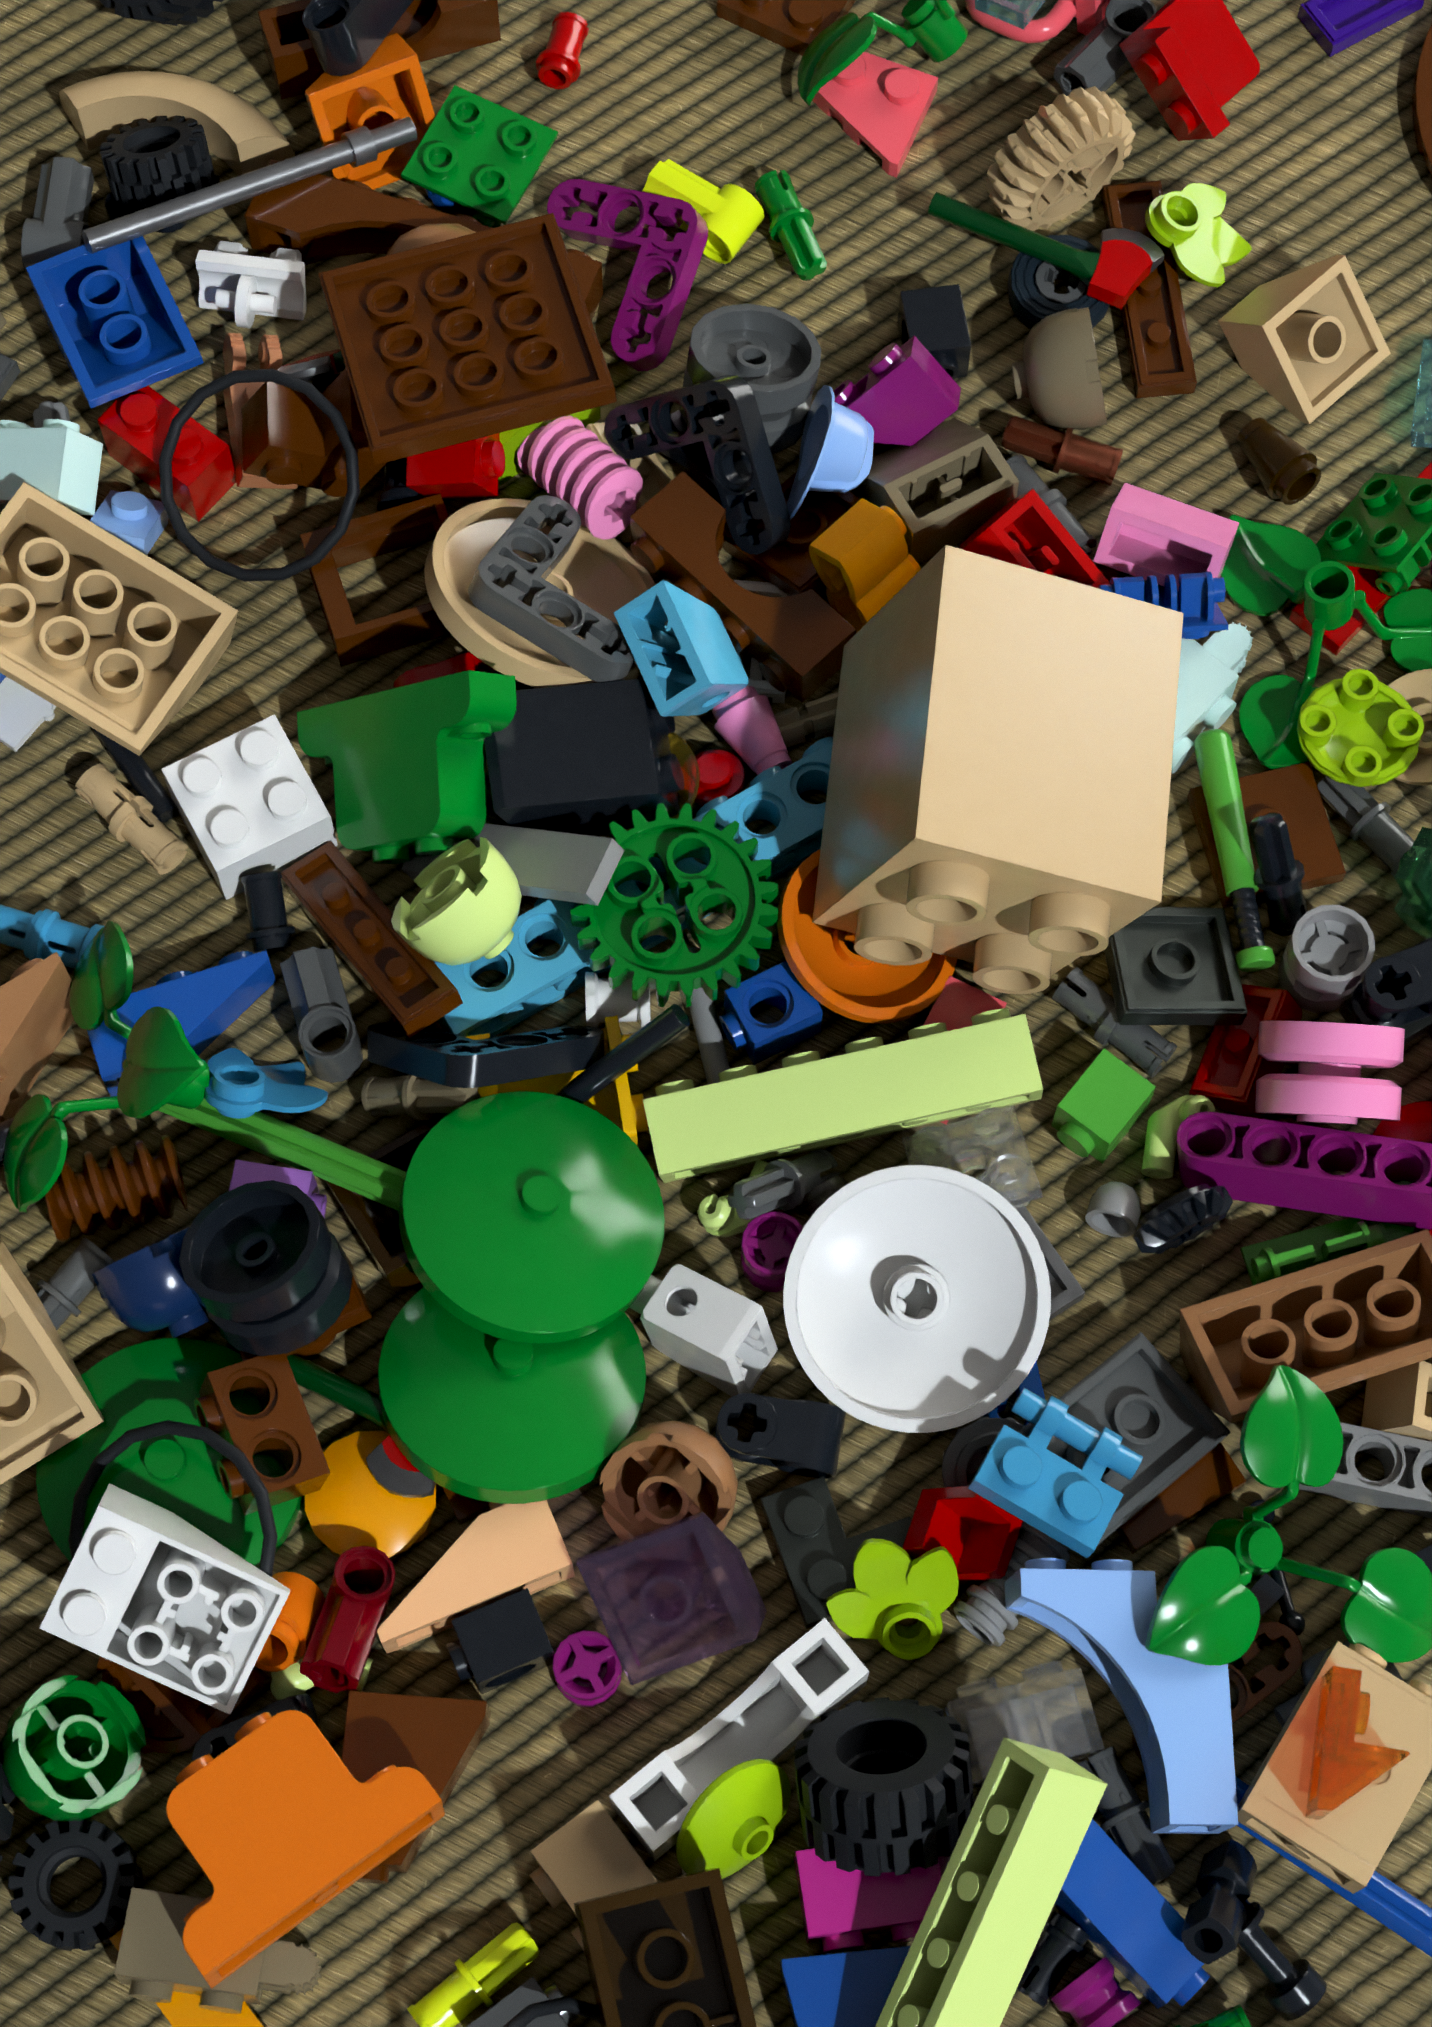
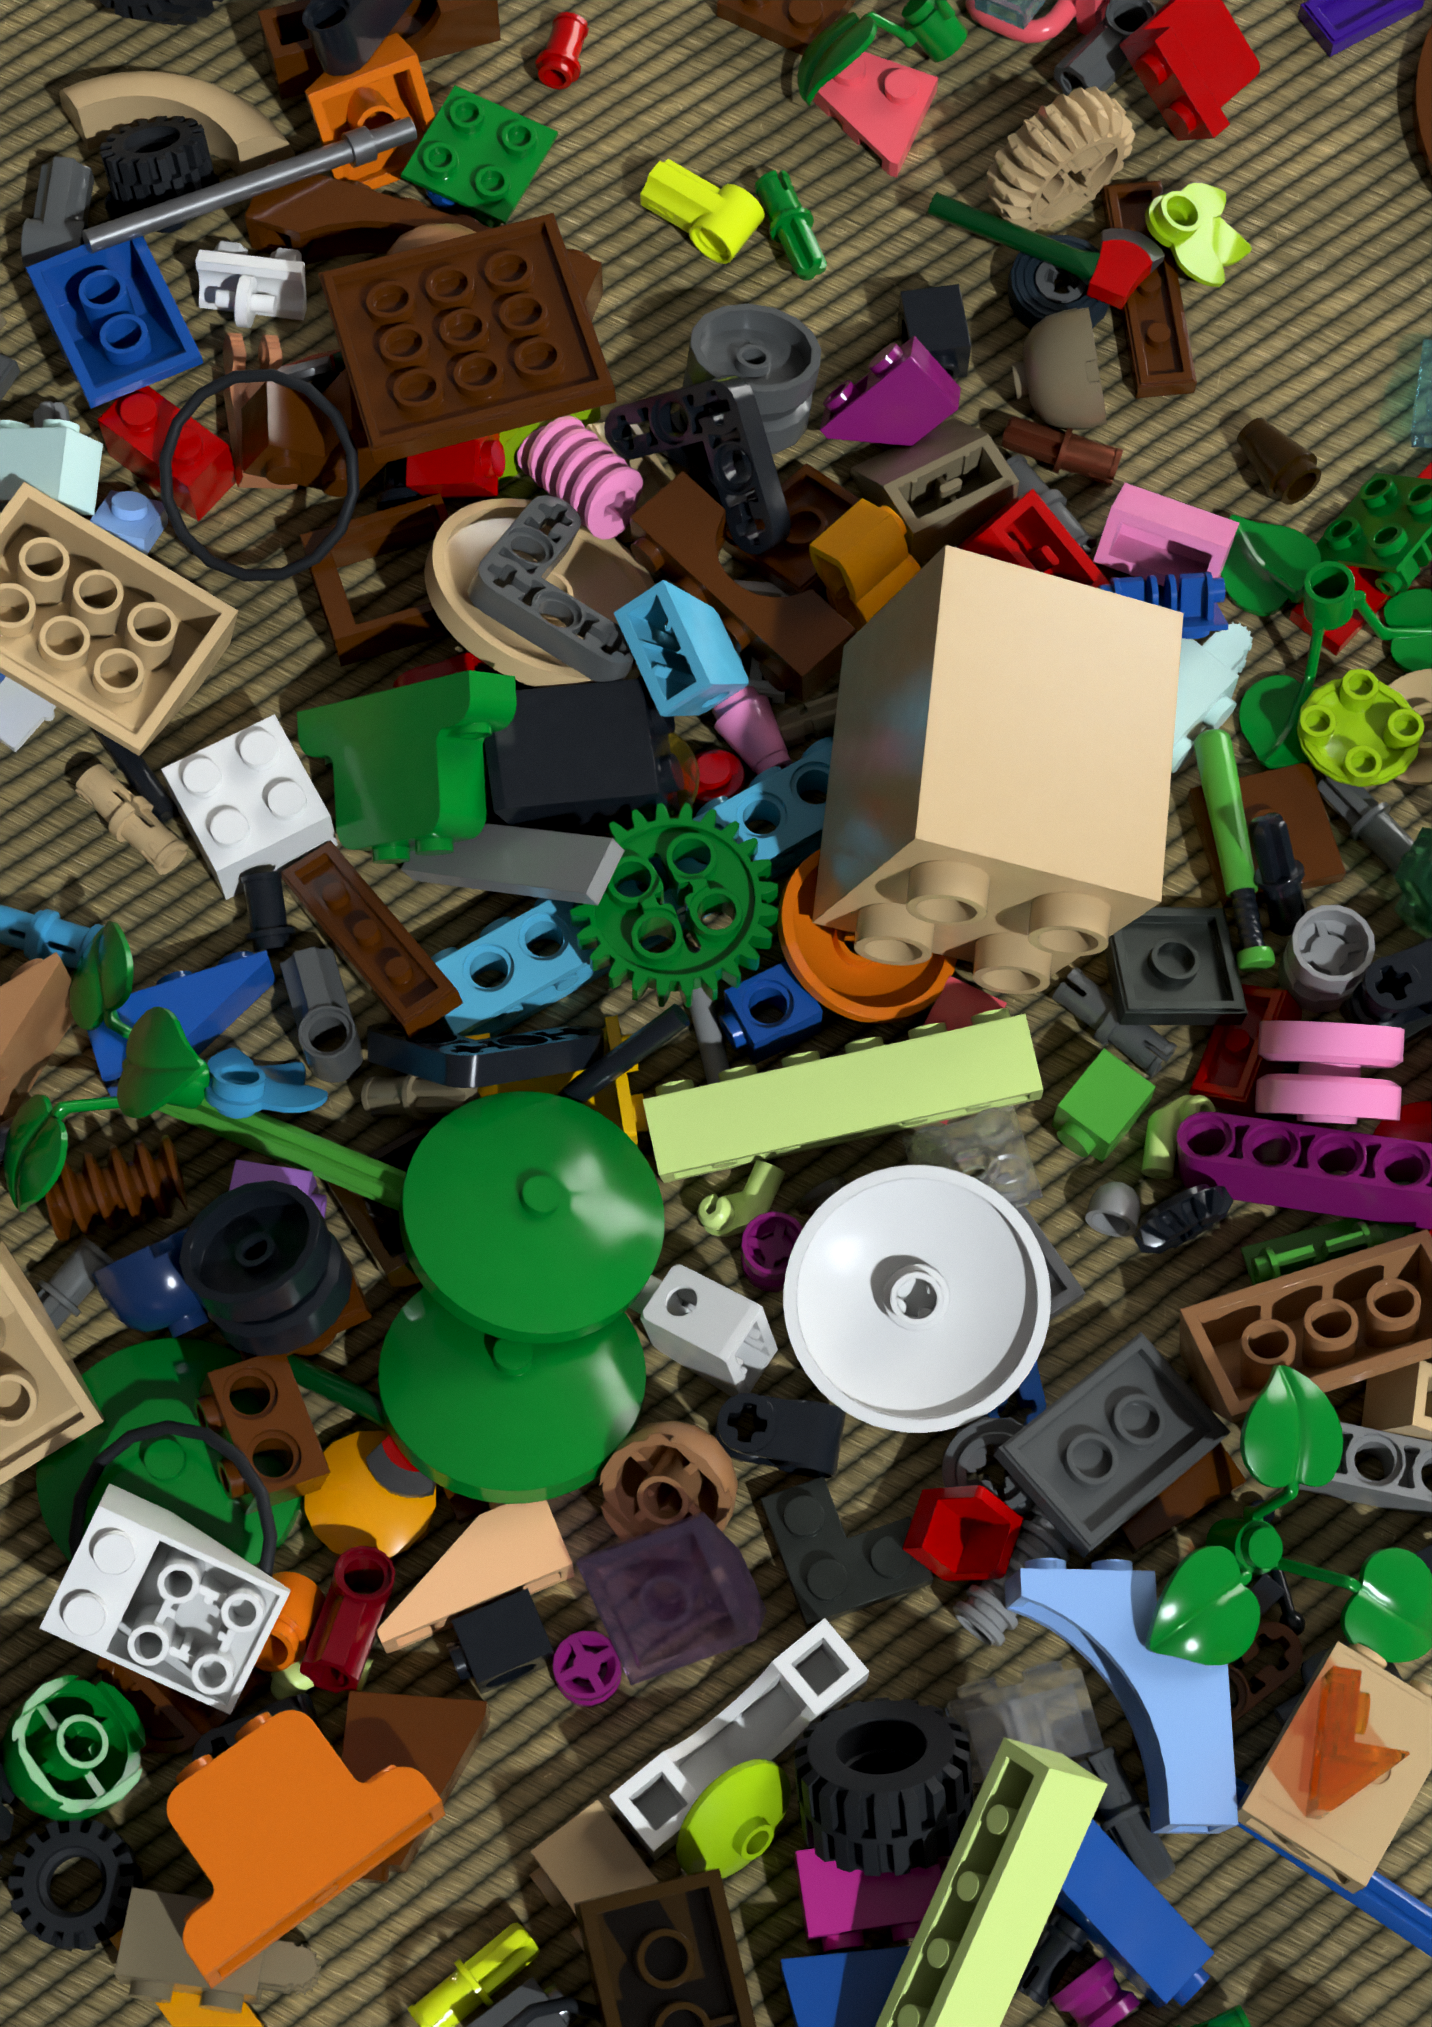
(463, 906): yellowish green cylinder -> none
(604, 1001): white bush -> none
(655, 252): magenta beam -> none
(781, 1184): dark grey axle -> none
(833, 450): light blue piece -> none
(894, 1589): lime plate -> none
(1048, 1490): dark azure plate -> none
(1227, 1919): black bar -> none
(1306, 336): tan slope -> none

